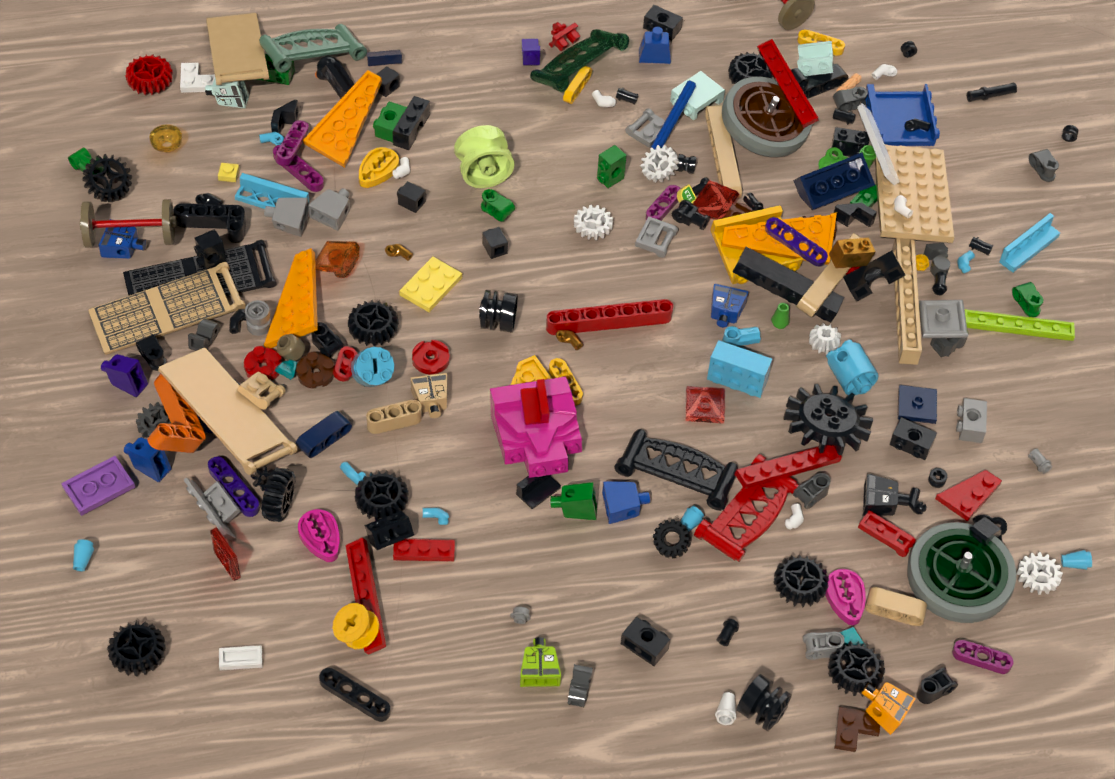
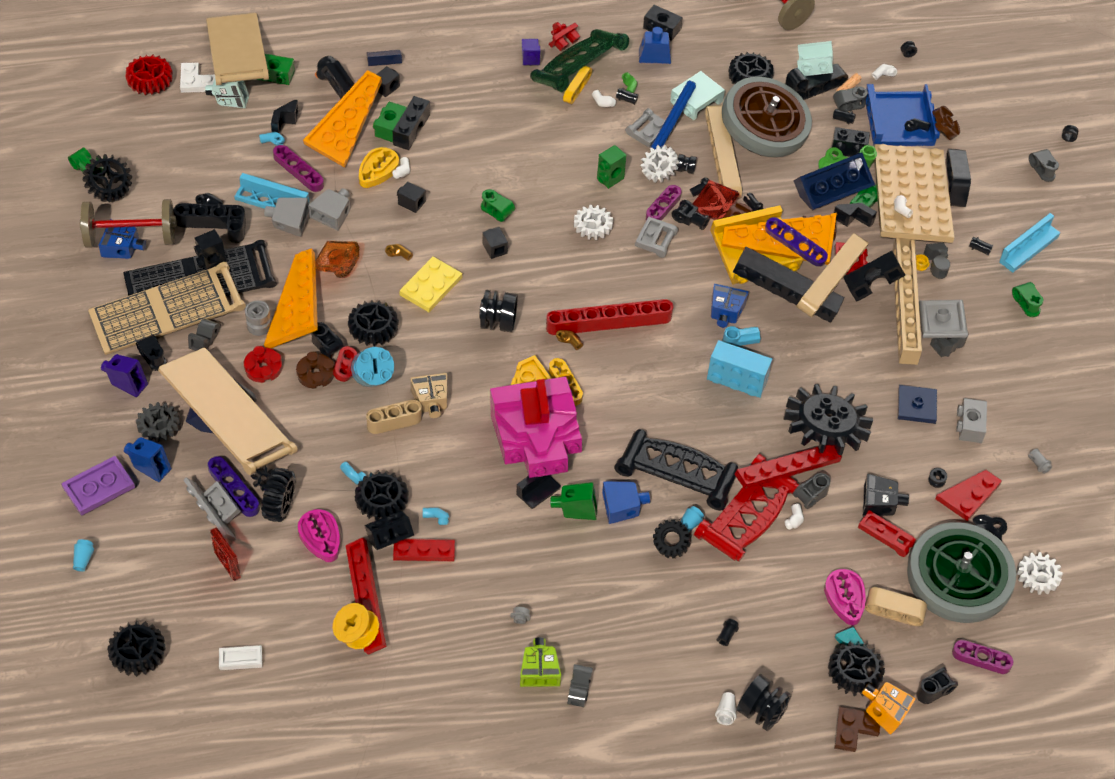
(164, 134): clear yellow piece -> none
(185, 430): orange beam -> none
(228, 172): light yellow plate -> none
(235, 319): black arm -> none
(256, 386): tan plate -> none
(282, 57): sand green piece -> none
(287, 368): teal tile -> none
(290, 347): dark tan head -> none
(291, 142): magenta beam -> none
(323, 434): dark blue beam -> none
(352, 697): black beam -> none
(430, 366): red plate -> none
(484, 156): yellowish green piece -> none
(630, 82): none -> bright green arm
(648, 651): black brick -> none
(686, 193): tile -> none
(705, 404): clear red tile -> none
(781, 316): bright green cone -> none
(787, 83): red plate -> none
(813, 583): black gear -> none
(820, 37): yellow beam -> none
(821, 644): light grey piece -> none
(824, 338): white gear -> none
(852, 252): pearl gold brick -> none
(852, 368): medium azure cylinder -> none
(878, 144): white tile -> none
(913, 439): black brick -> none
(916, 506): black arm -> none
(939, 286): black pin -> none
(945, 122): none -> reddish brown plate
(958, 177): none -> black beam
(963, 261): medium azure arm -> none
(984, 531): black slope -> none
(985, 93): black pin -> none
(1020, 325): lime tile -> none
(1077, 560): medium azure cone -> none

